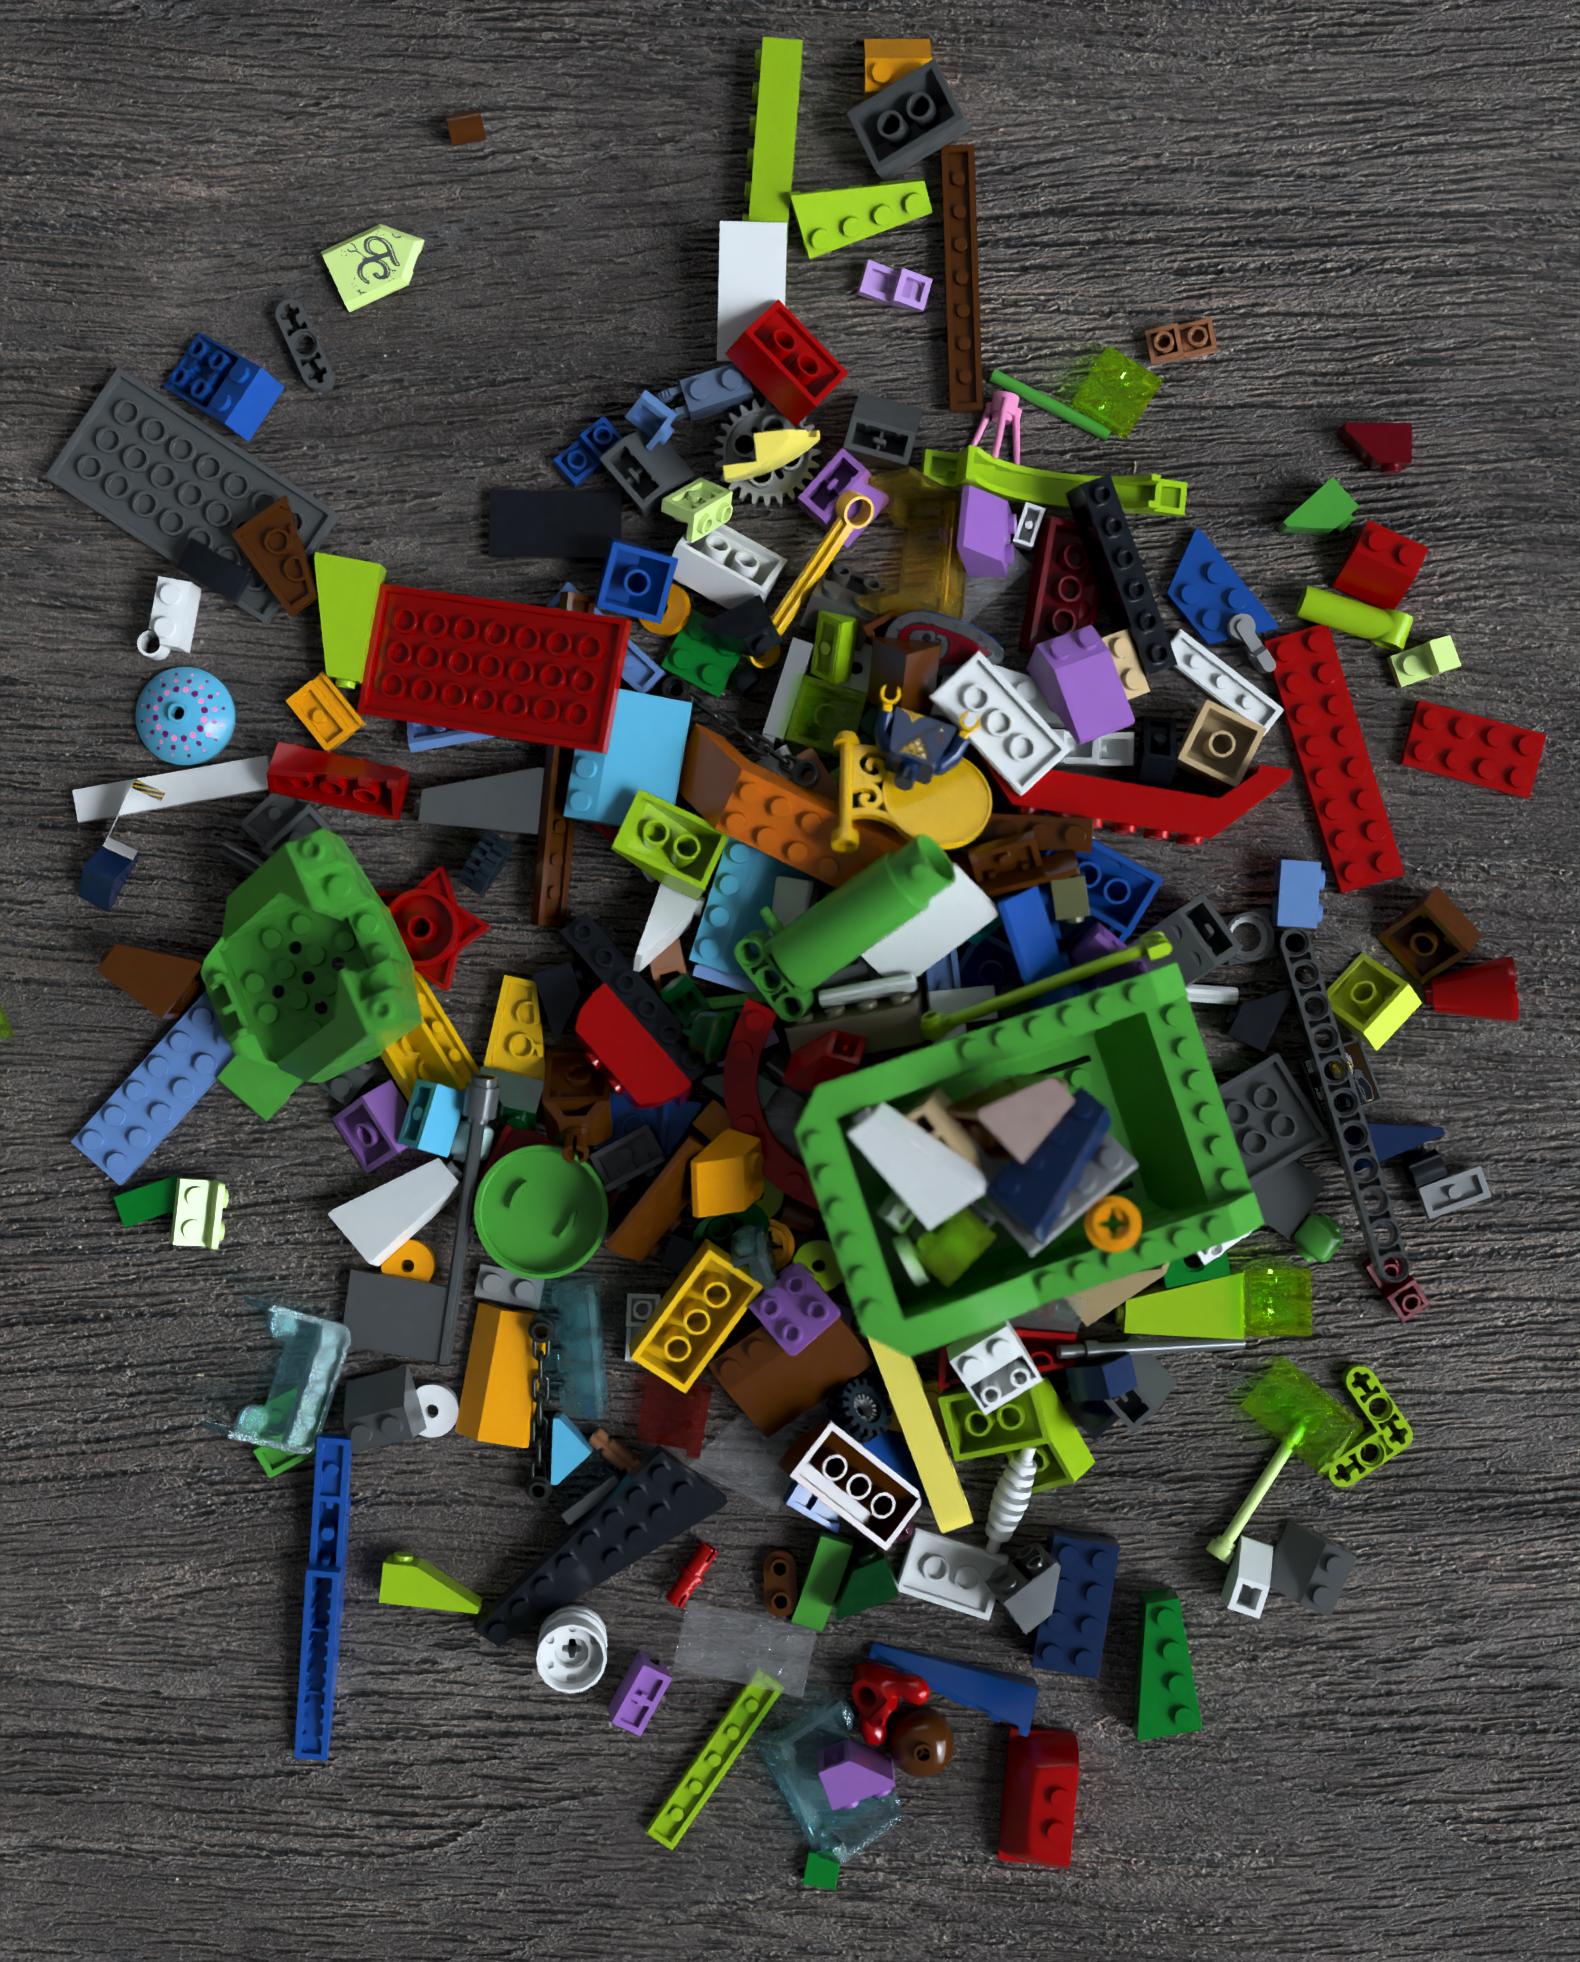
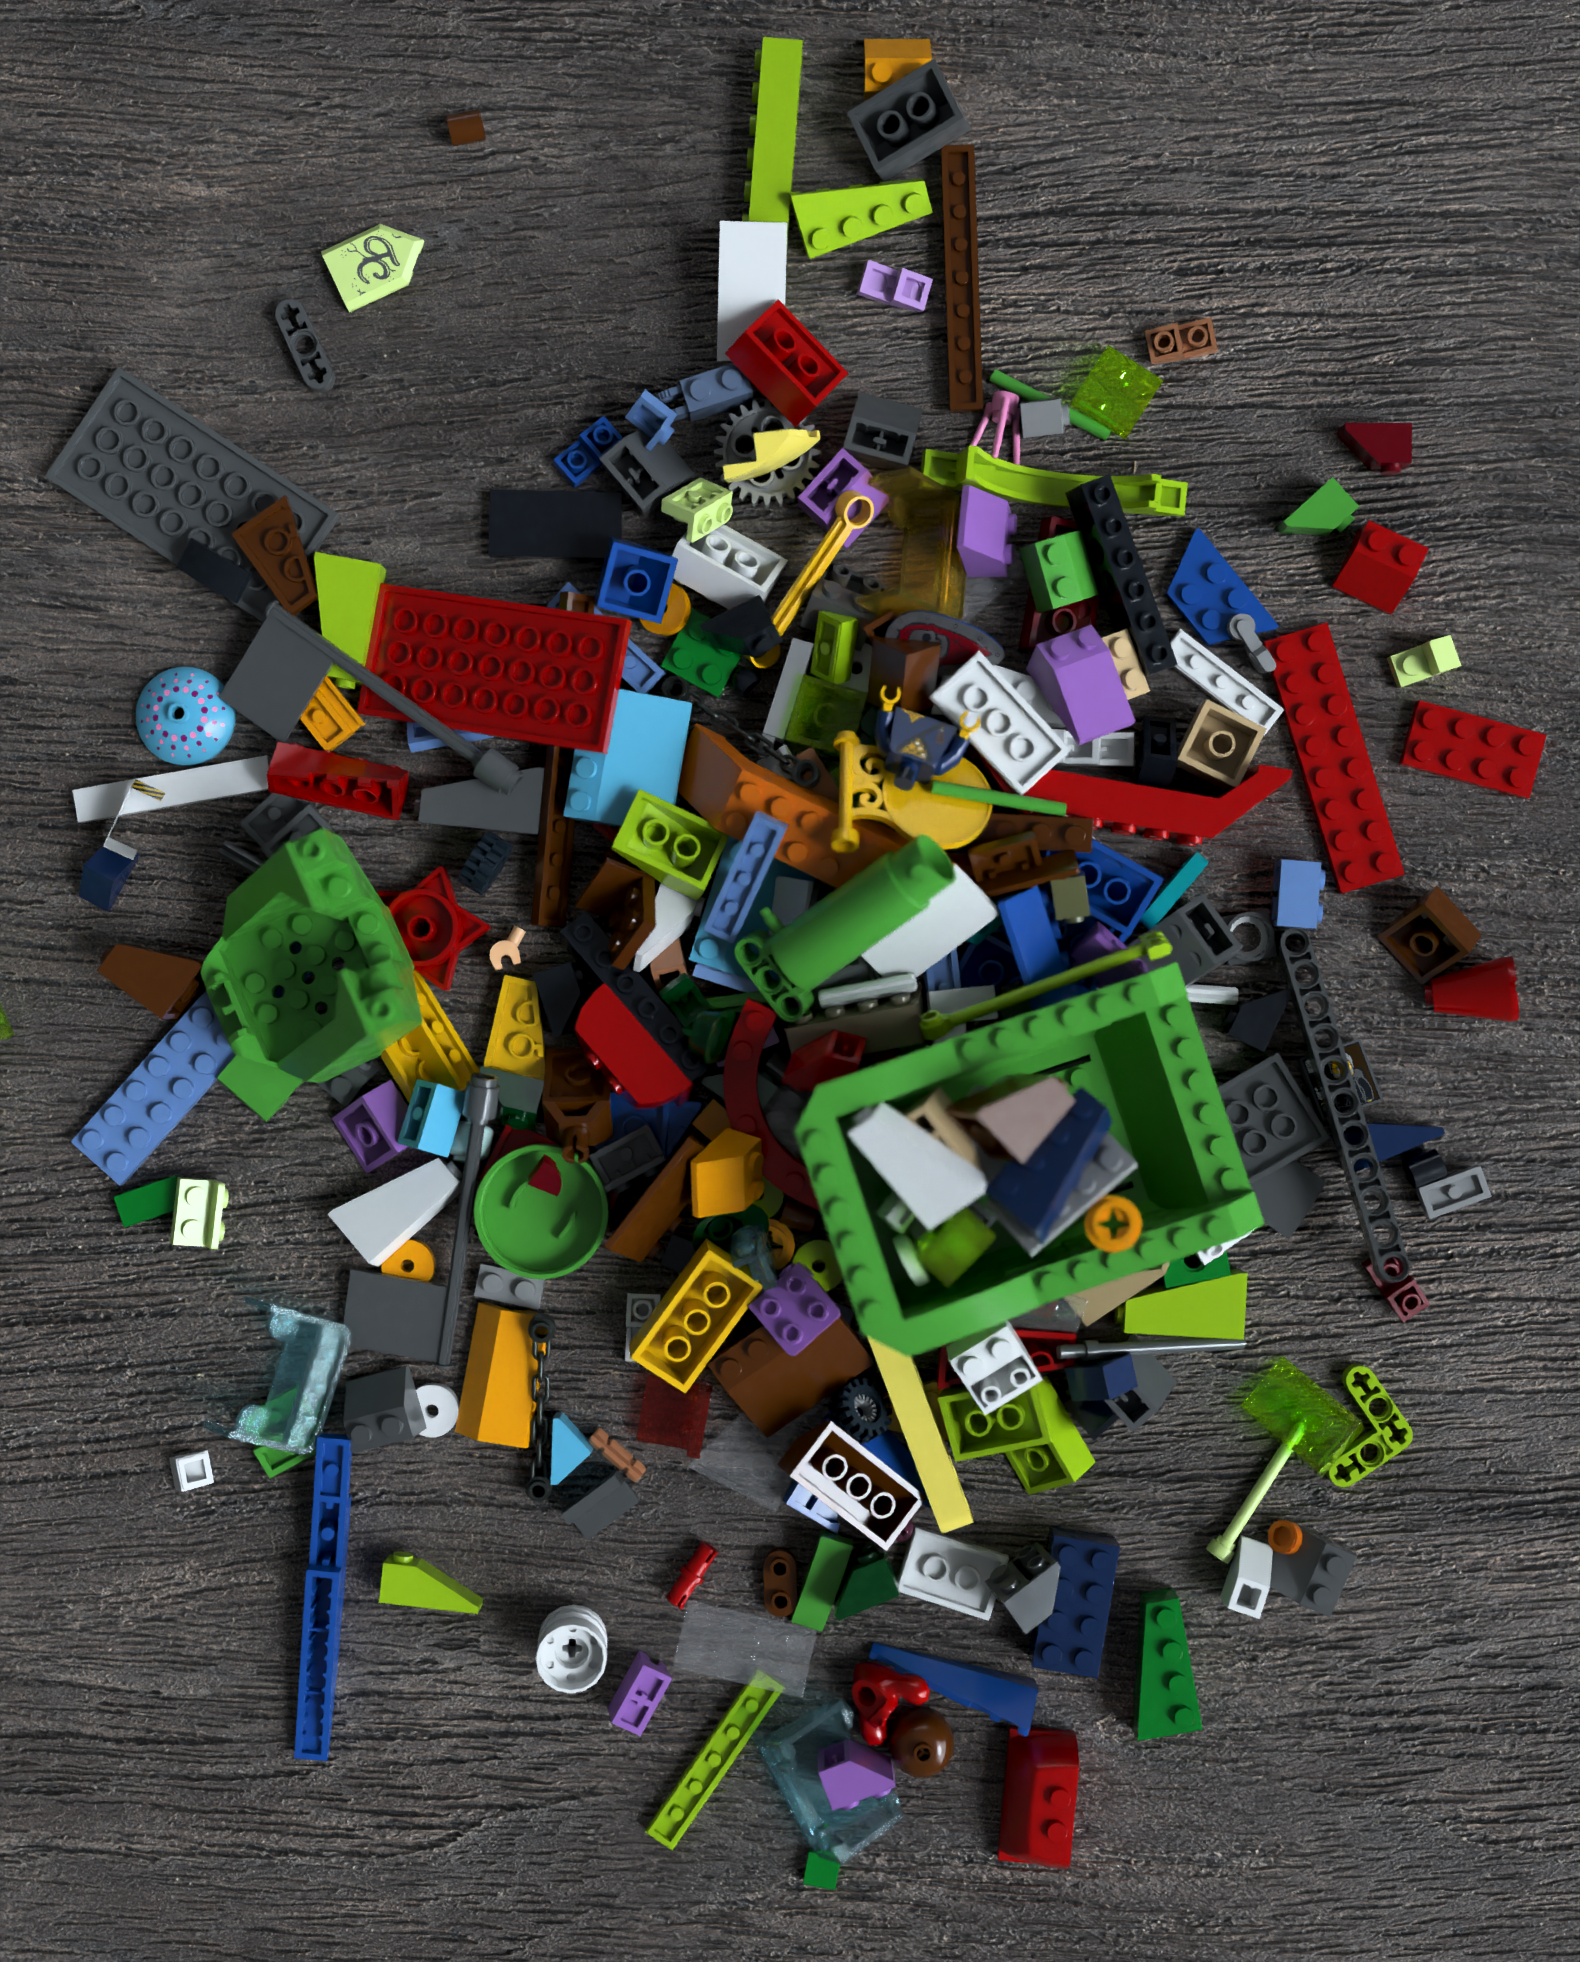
(171, 618): white hinge -> none
(191, 1470): none -> white slope
(224, 386): blue slope -> none
(289, 666): none -> dark grey flag
(507, 948): none -> light nougat piece
(546, 1176): none -> dark red tile
(582, 1347): clear light blue slope -> none
(628, 902): none -> reddish brown plate
(633, 1519): black wing -> none
(745, 876): none -> medium blue plate
(998, 798): none -> bright green bar
(1010, 1498): white piece -> none
(1028, 526): white piece -> none
(1044, 417): none -> light grey brick
(1059, 571): none -> bright green slope
(1173, 889): none -> teal beam
(1277, 1300): clear neon green slope -> none
(1285, 1537): none -> orange tile
(1318, 1238): bright green head -> none
(1371, 1001): neon yellow slope -> none
(1381, 626): lime piece -> none

